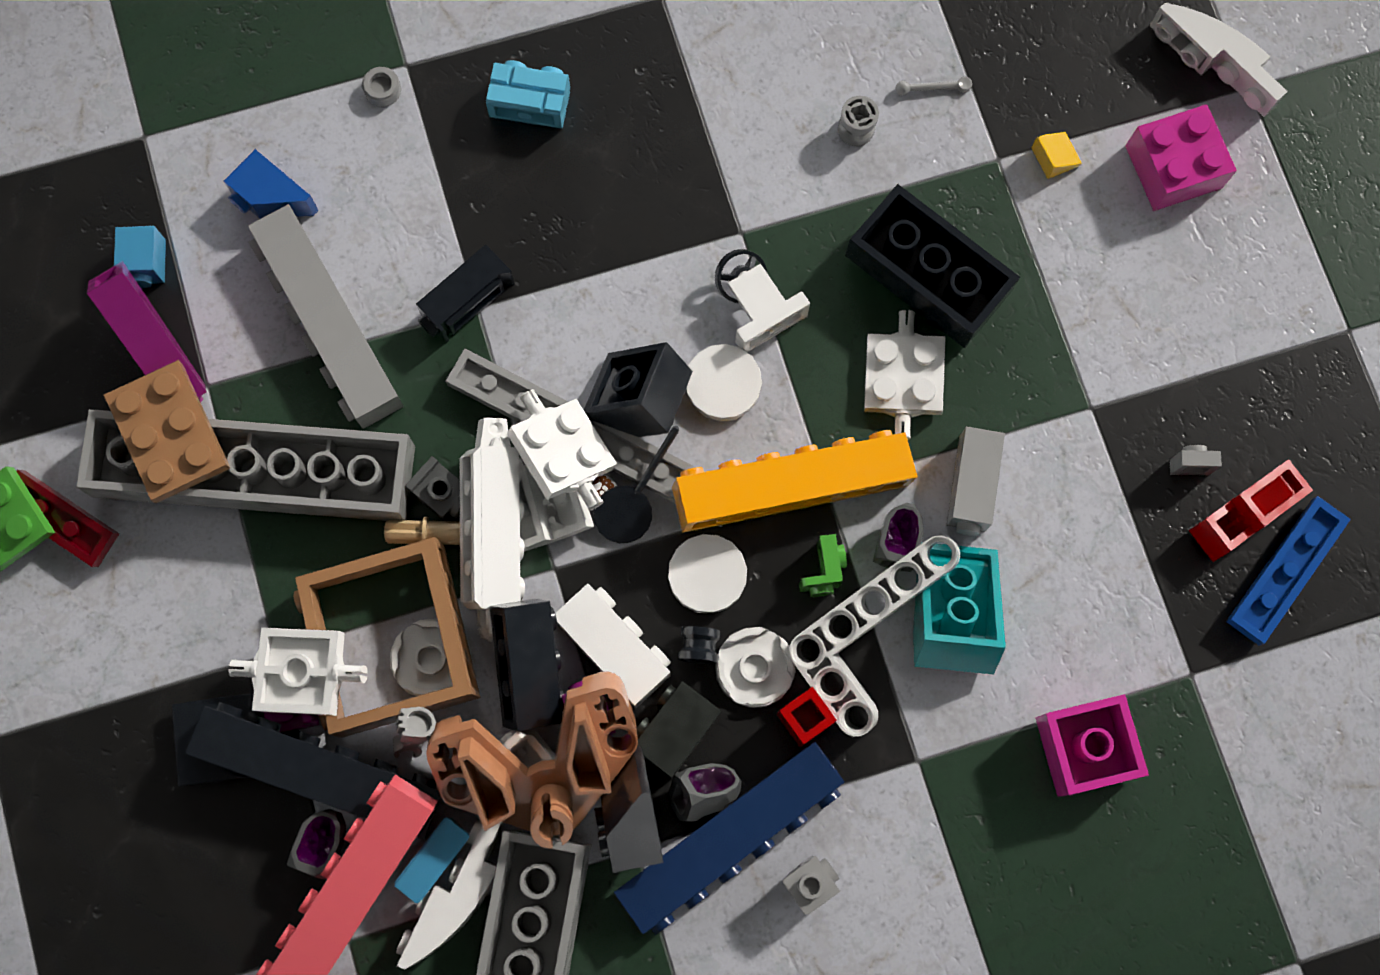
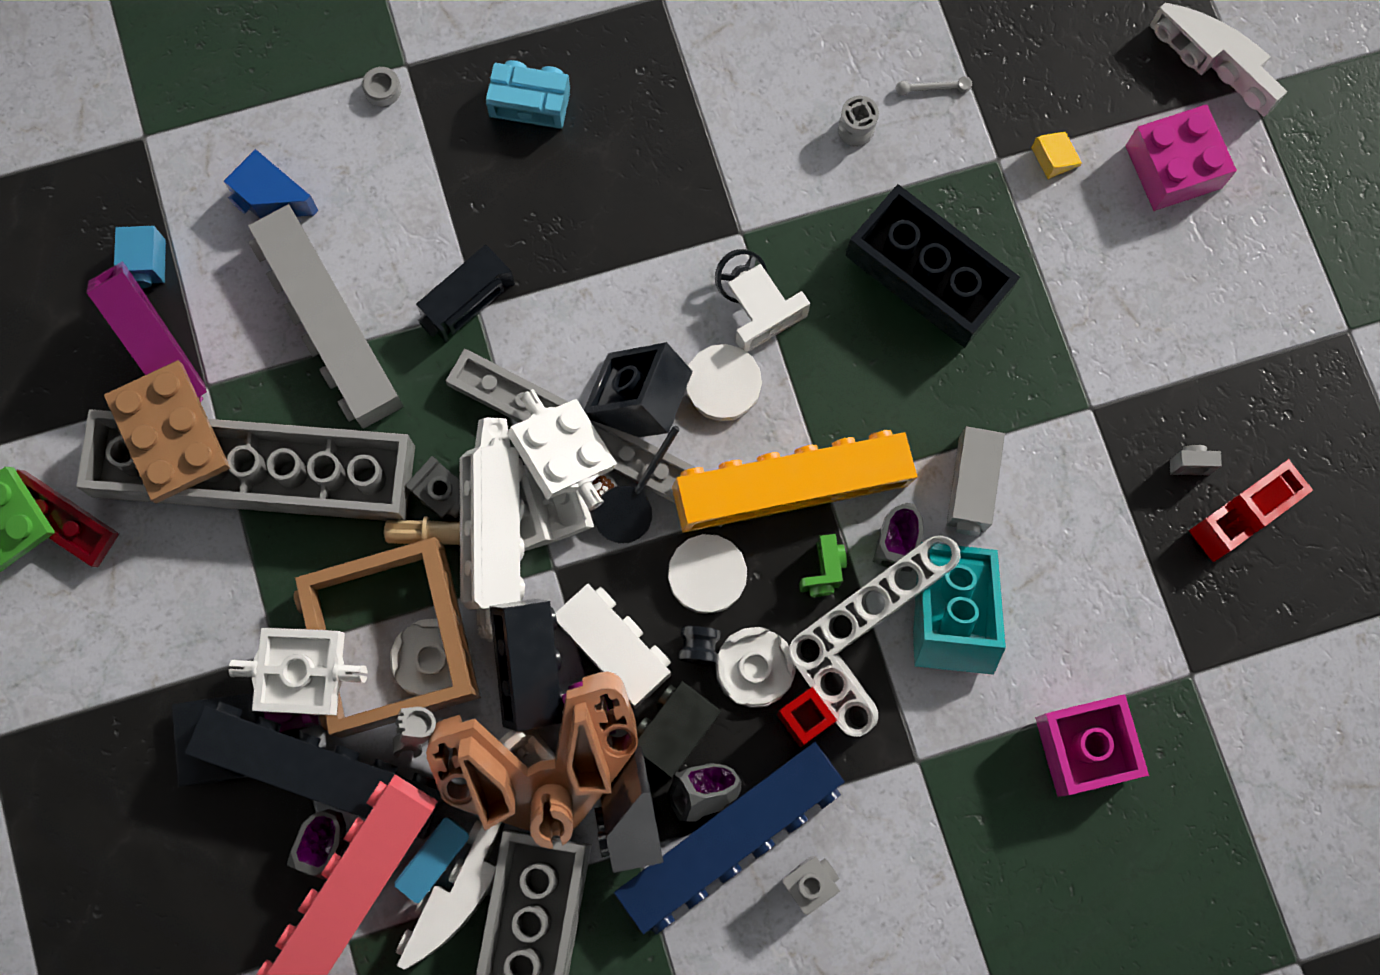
(904, 374): white plate -> none
(1288, 571): blue plate -> none

